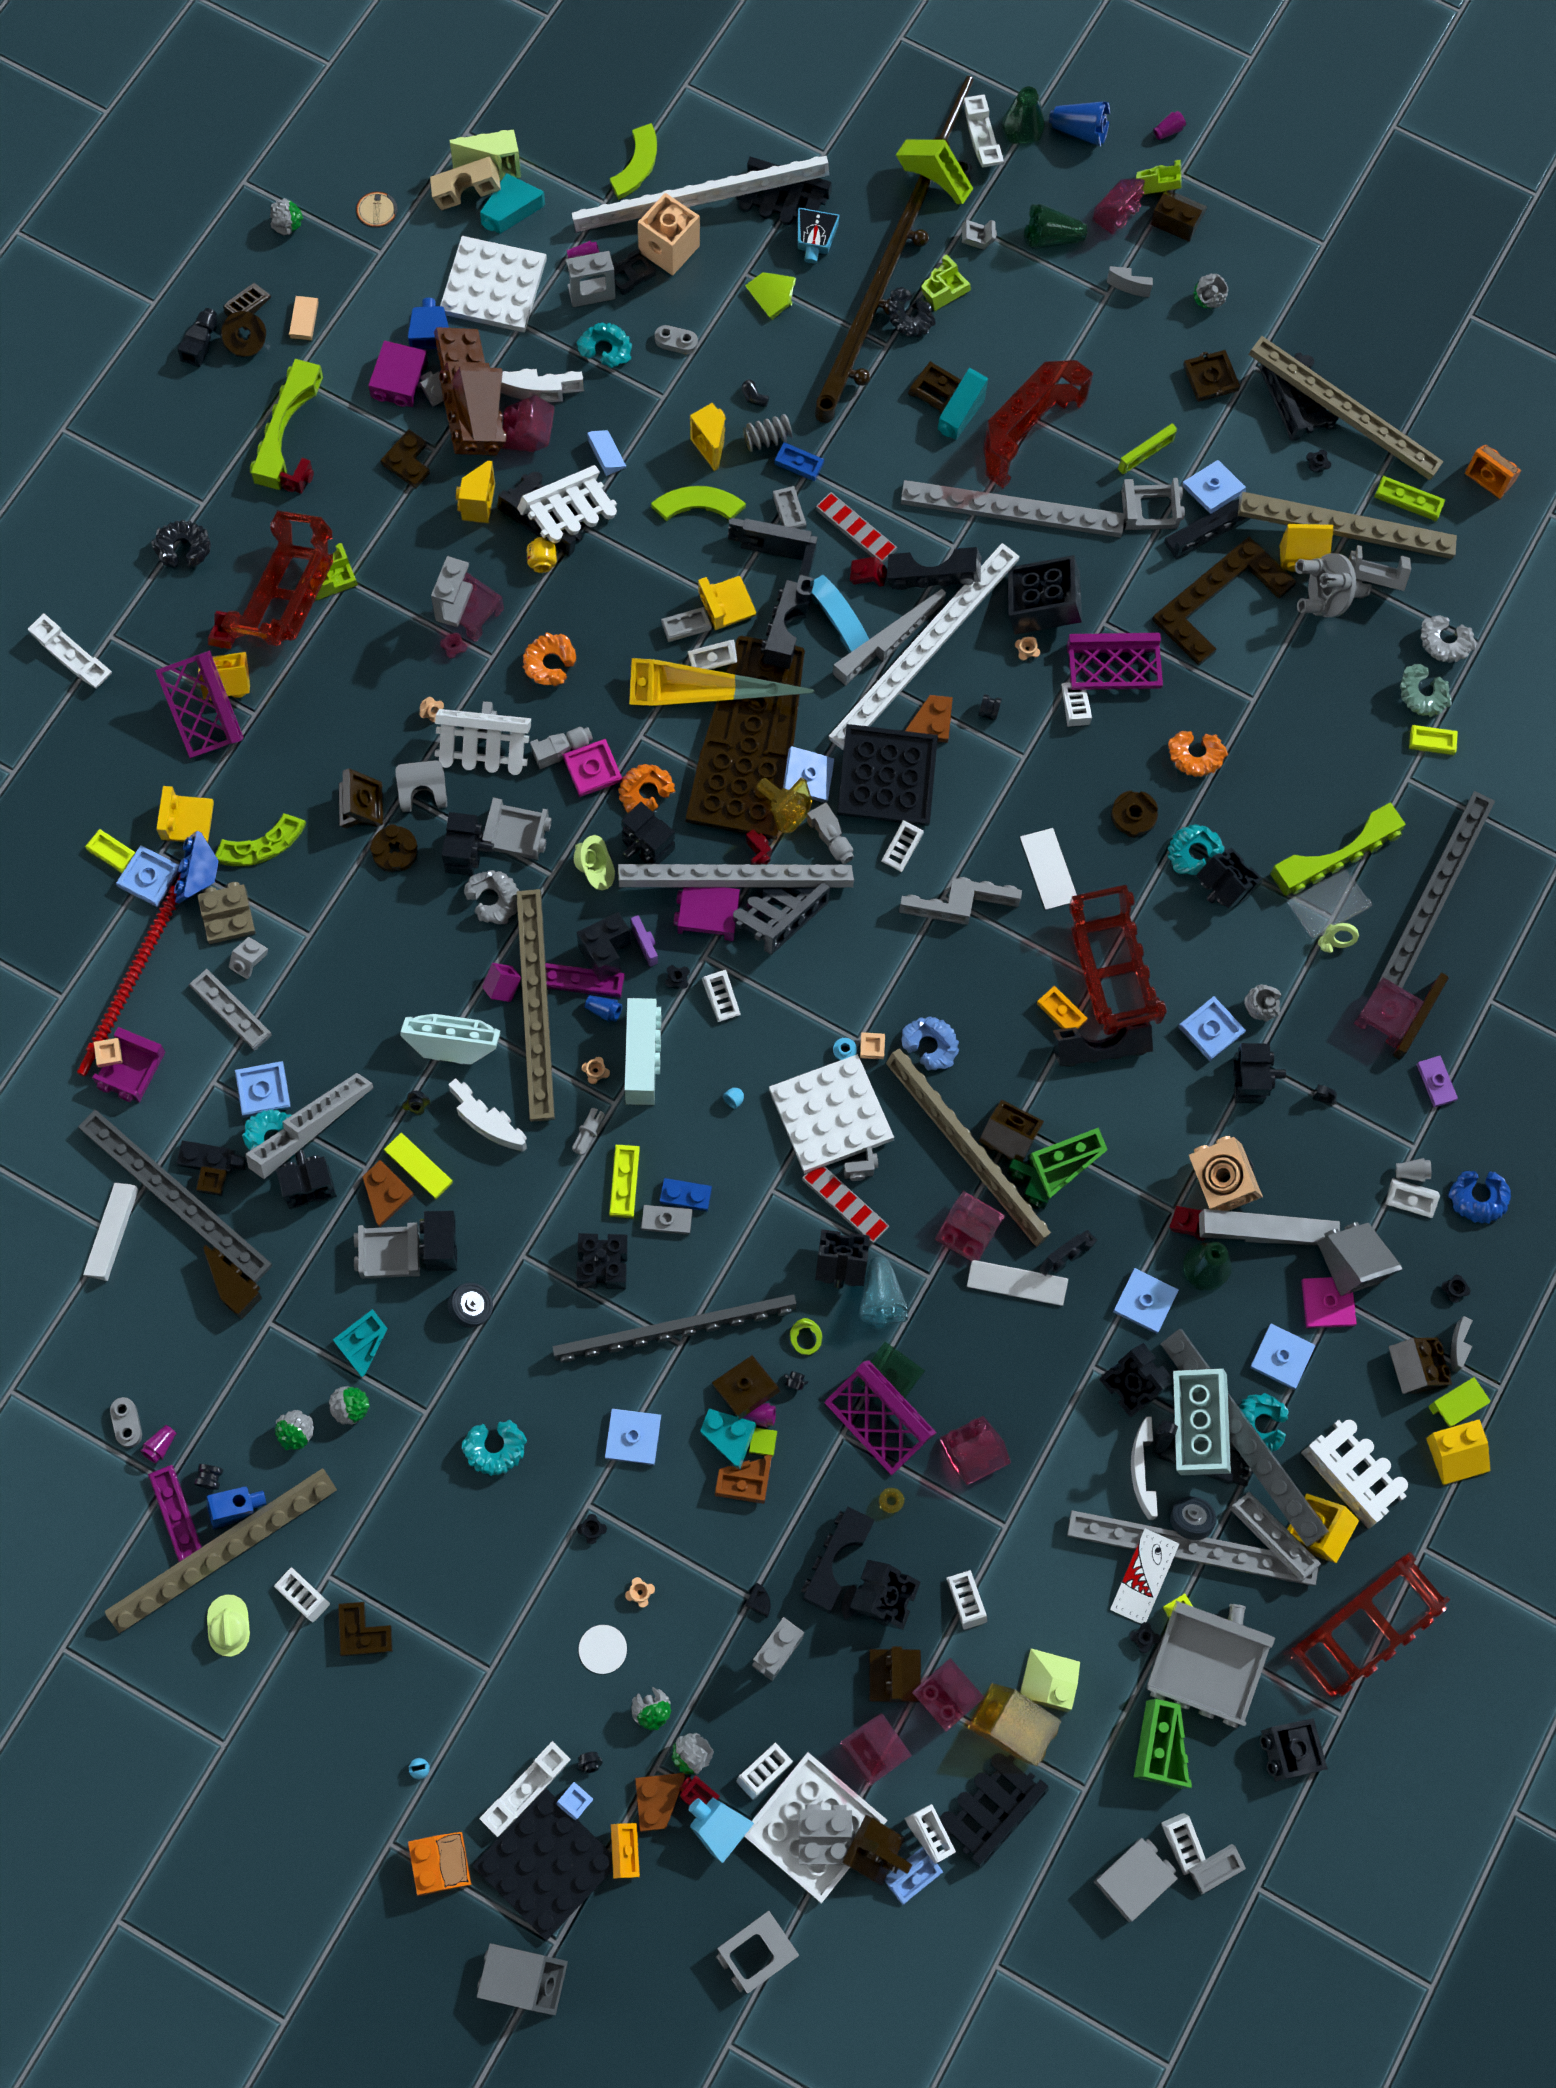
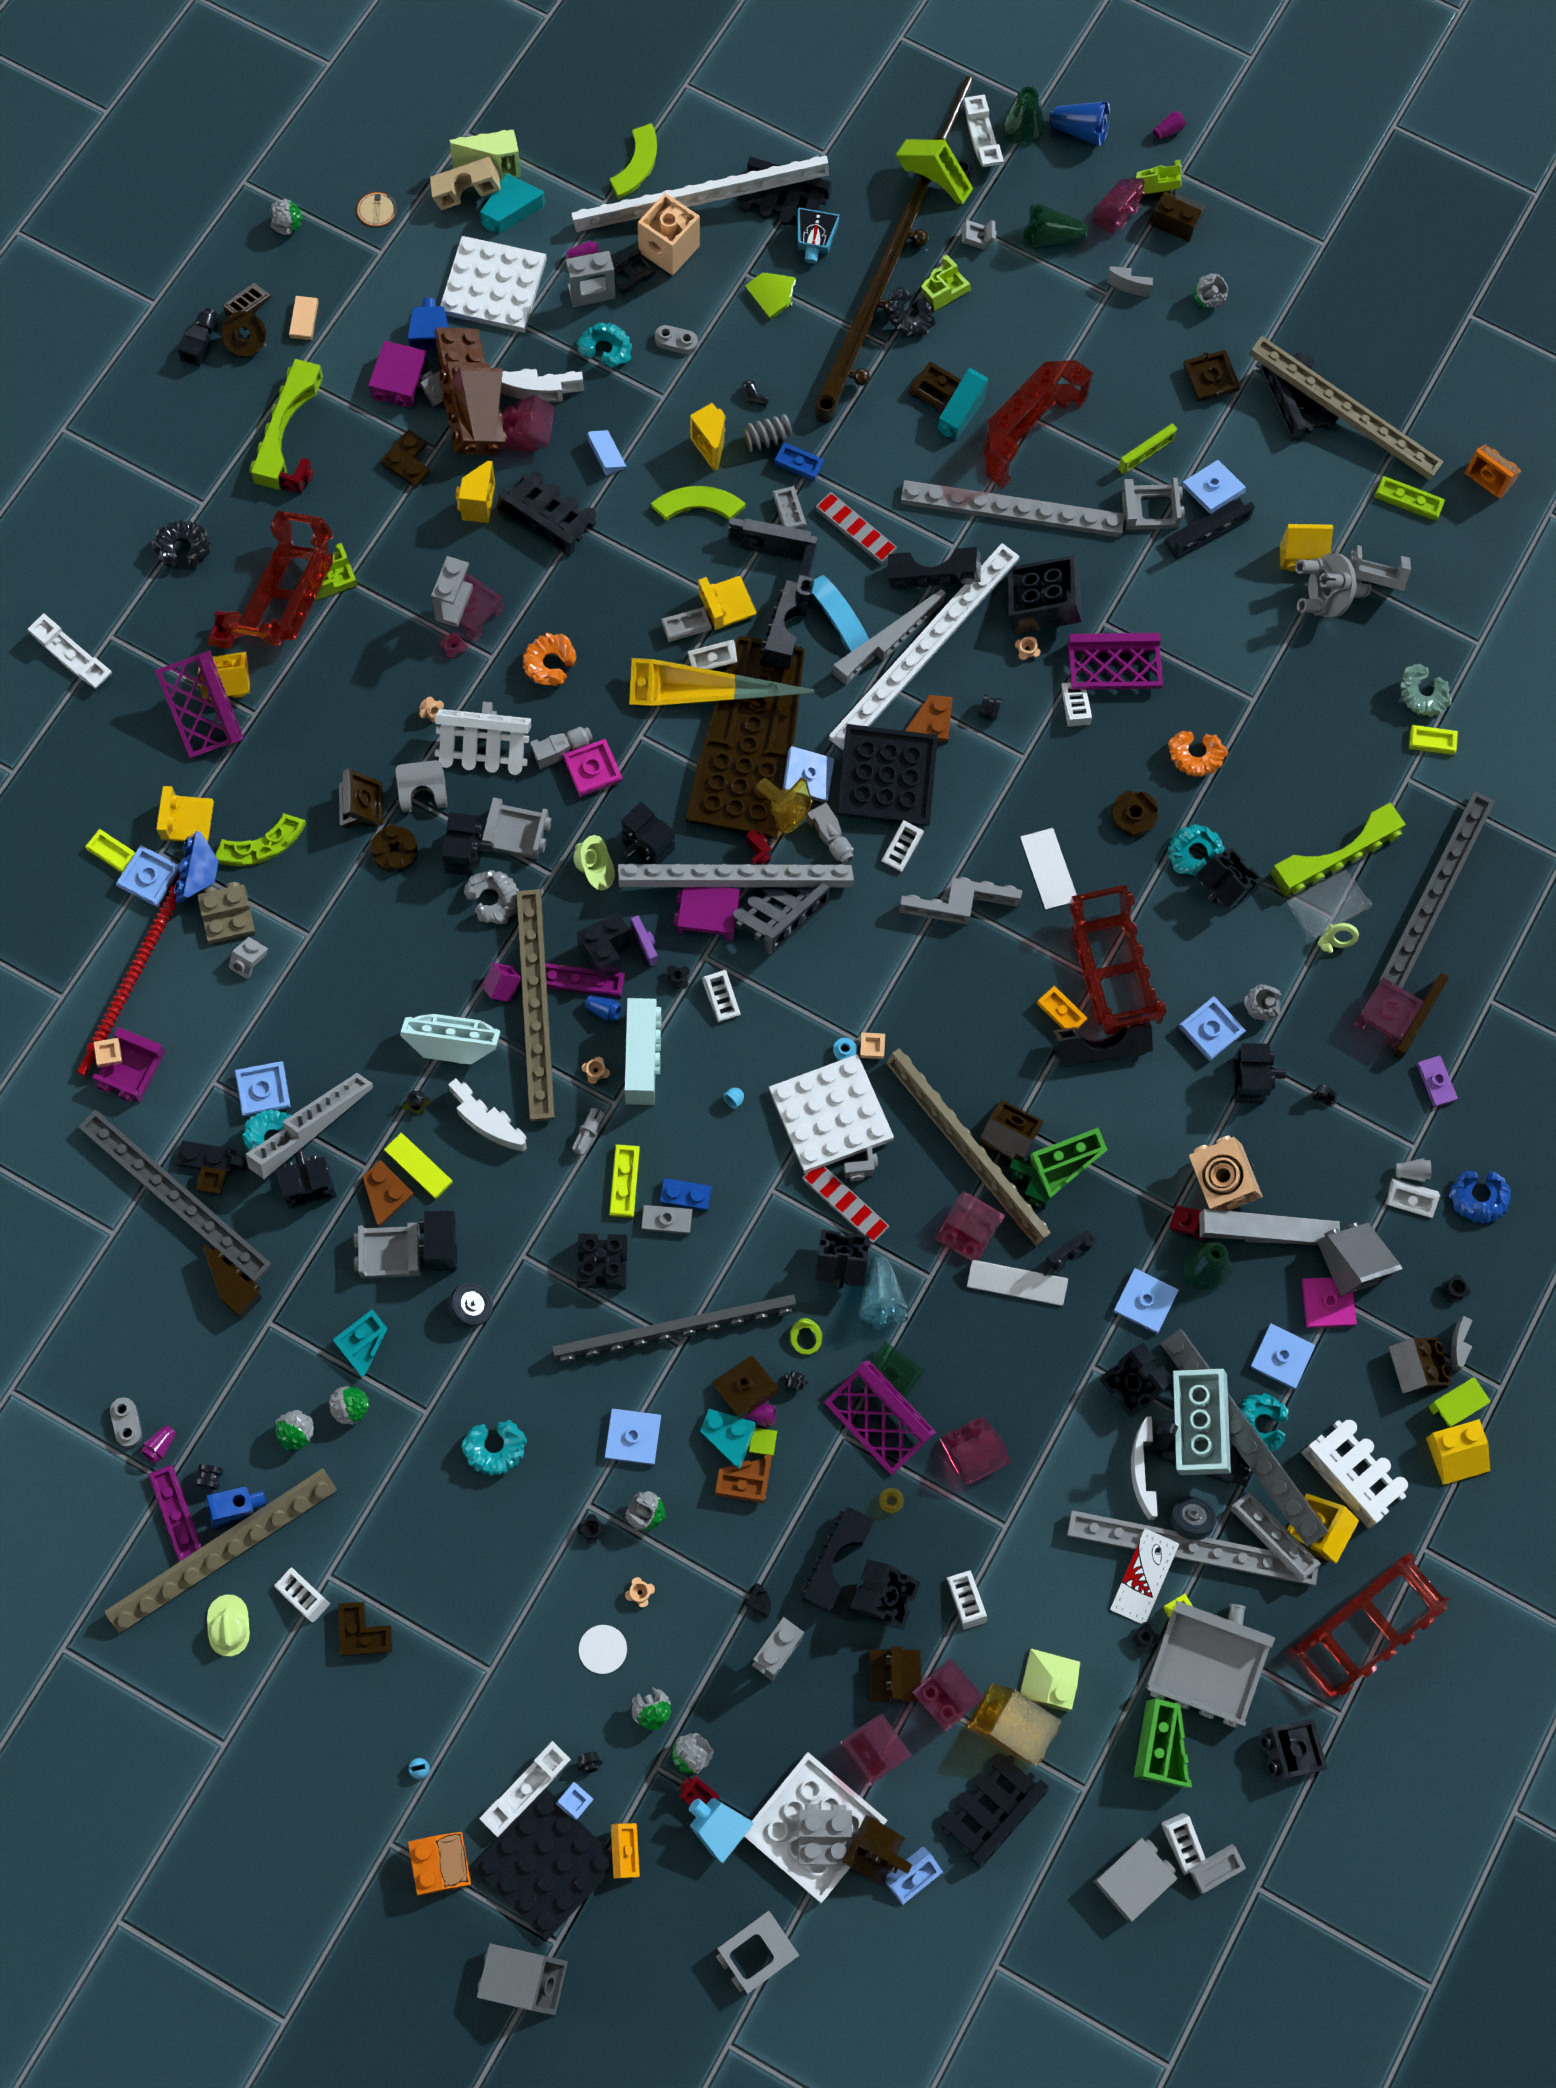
(111, 1231): white slope -> none
(230, 1009): light grey tile -> none
(541, 555): yellow head -> none
(565, 491): white fence -> none
(639, 776): orange piece -> none
(645, 1511): none -> light grey piece
(657, 1799): dark orange wing -> none
(744, 1782): white slope -> none
(868, 570): dark red bracket -> none
(919, 1829): white slope -> none
(941, 1032): medium blue piece -> none
(1245, 556): dark brown plate -> none
(1316, 466): black plate -> none
(1348, 525): dark tan plate -> none
(1446, 651): light grey piece -> none

